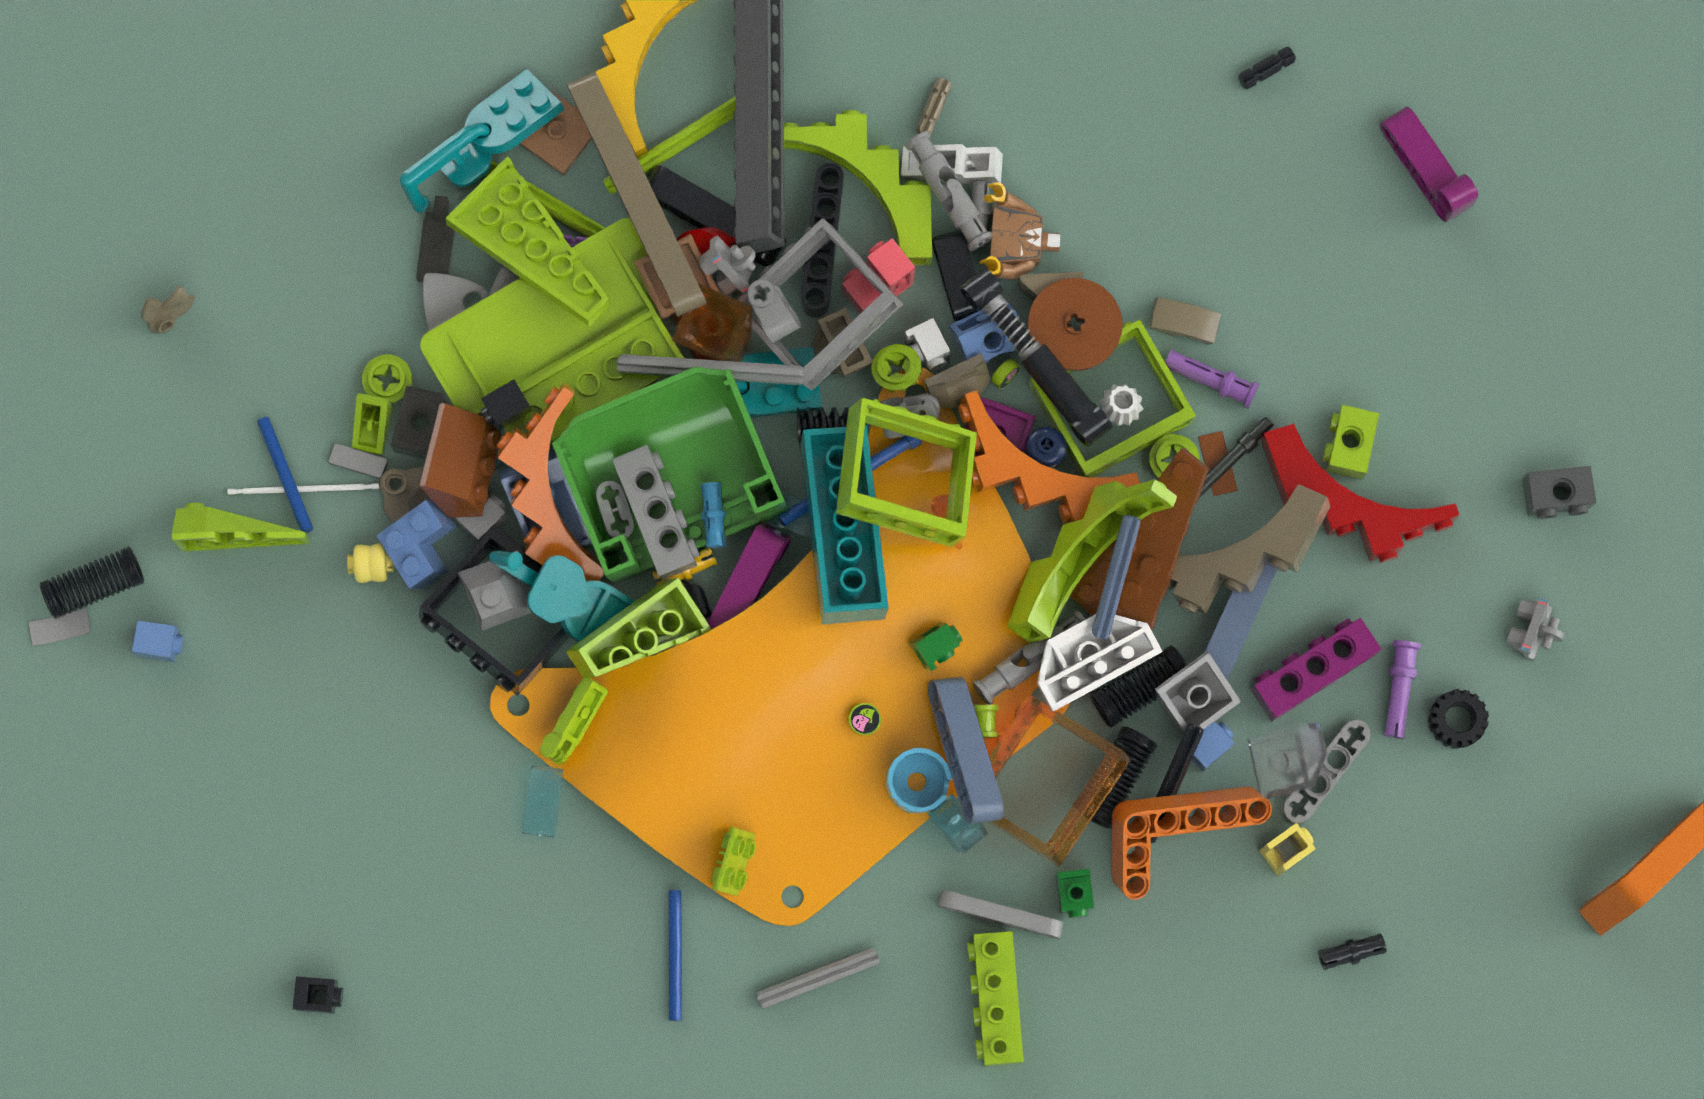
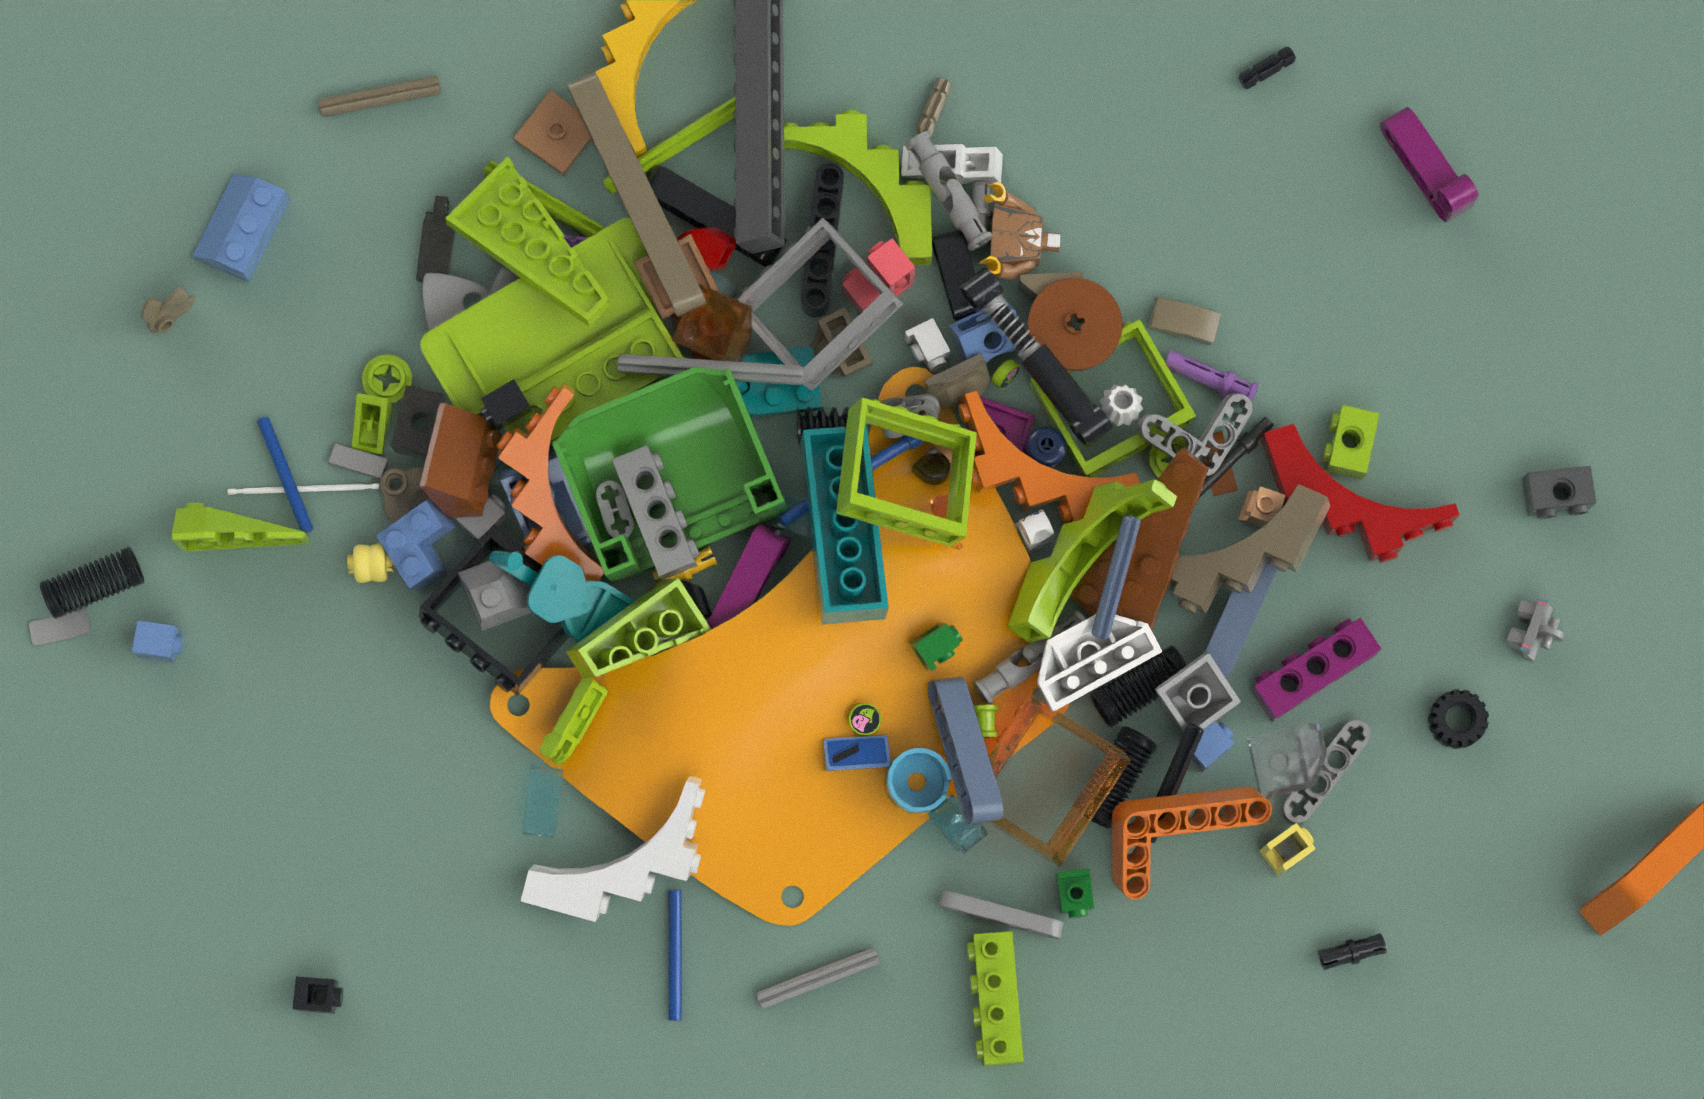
(242, 226): none -> medium blue slope
(379, 96): none -> dark tan axle
(490, 129): teal plate -> none
(583, 890): none -> white arch
(713, 515): dark azure pin -> none
(732, 875): lime hinge -> none
(734, 263): light grey hips -> none
(775, 314): light grey piece -> none
(856, 752): none -> slope
(896, 355): lime gear -> none
(932, 467): none -> dark brown tile
(1035, 531): none -> white leg
(1196, 446): none -> light grey beam
(1261, 506): none -> light nougat window
(1402, 672): medium lavender pin -> none

